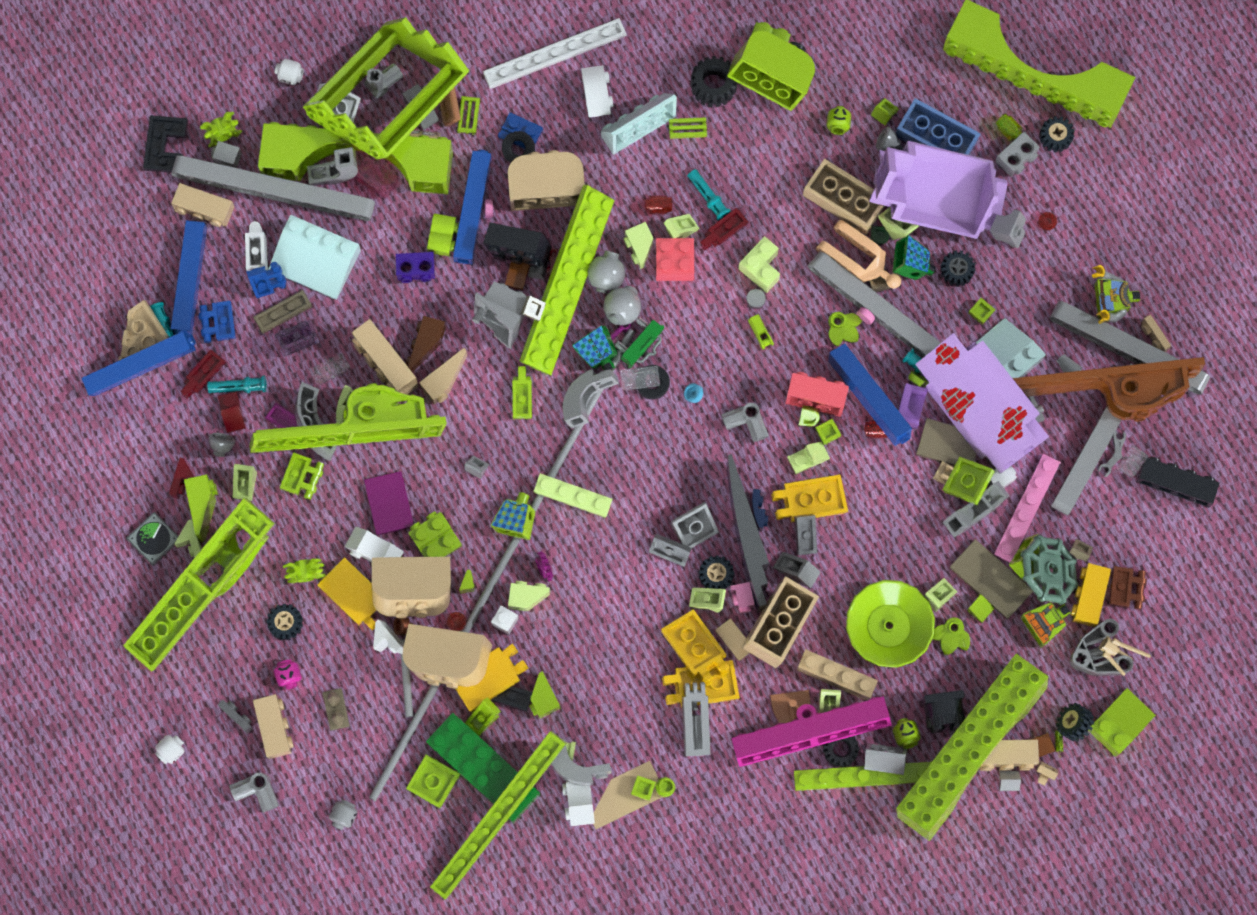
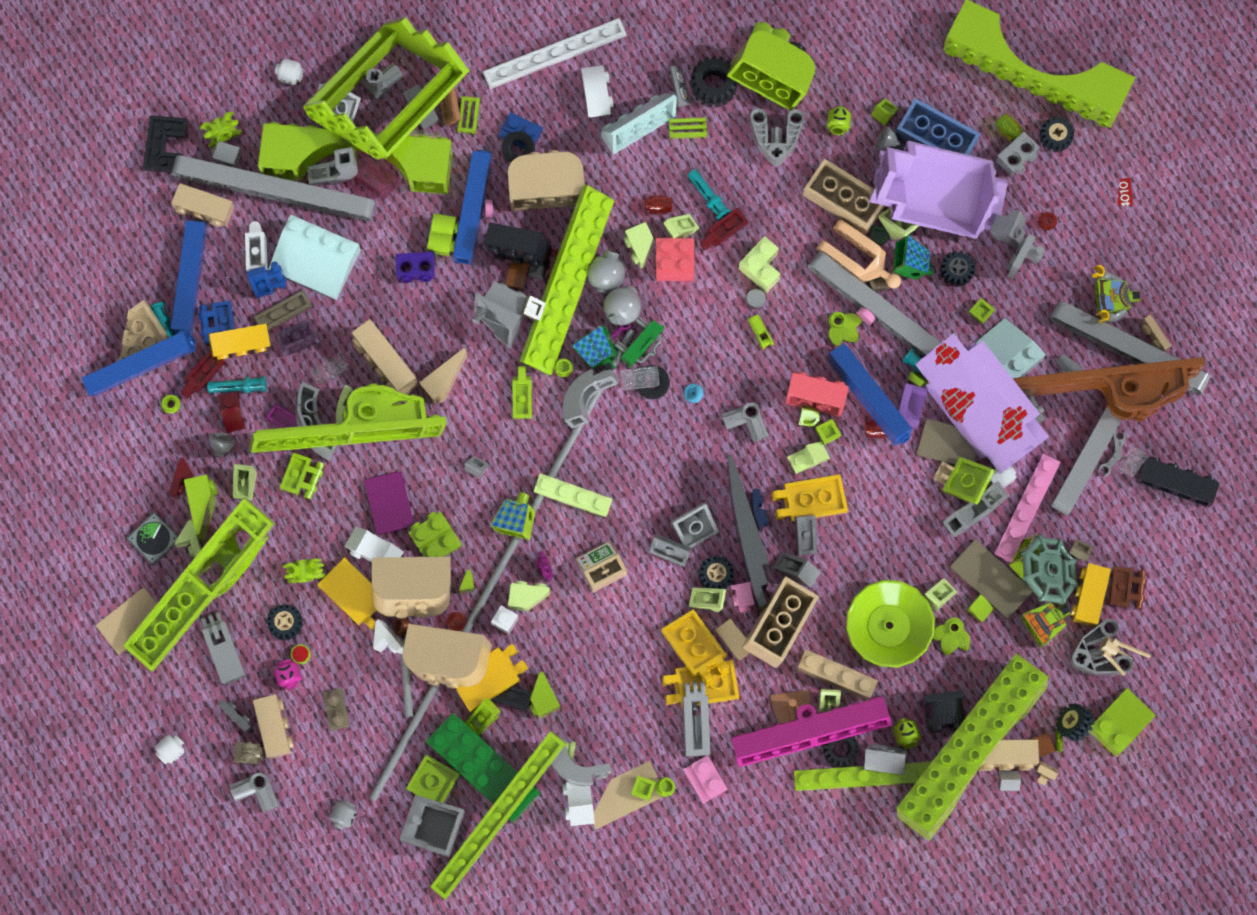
(125, 619): none -> tan piece
(164, 404): none -> lime plate
(223, 654): none -> light grey hinge
(239, 341): none -> yellow brick
(248, 753): none -> dark tan brick
(300, 654): none -> red tile
(428, 340): reddish brown slope -> none
(432, 825): none -> light grey piece
(563, 368): none -> lime plate
(601, 566): none -> tan slope
(680, 87): none -> light grey slope
(705, 779): none -> bright pink plate
(760, 134): none -> light grey connector
(1024, 250): none -> light grey plate
(1125, 193): none -> red sticker

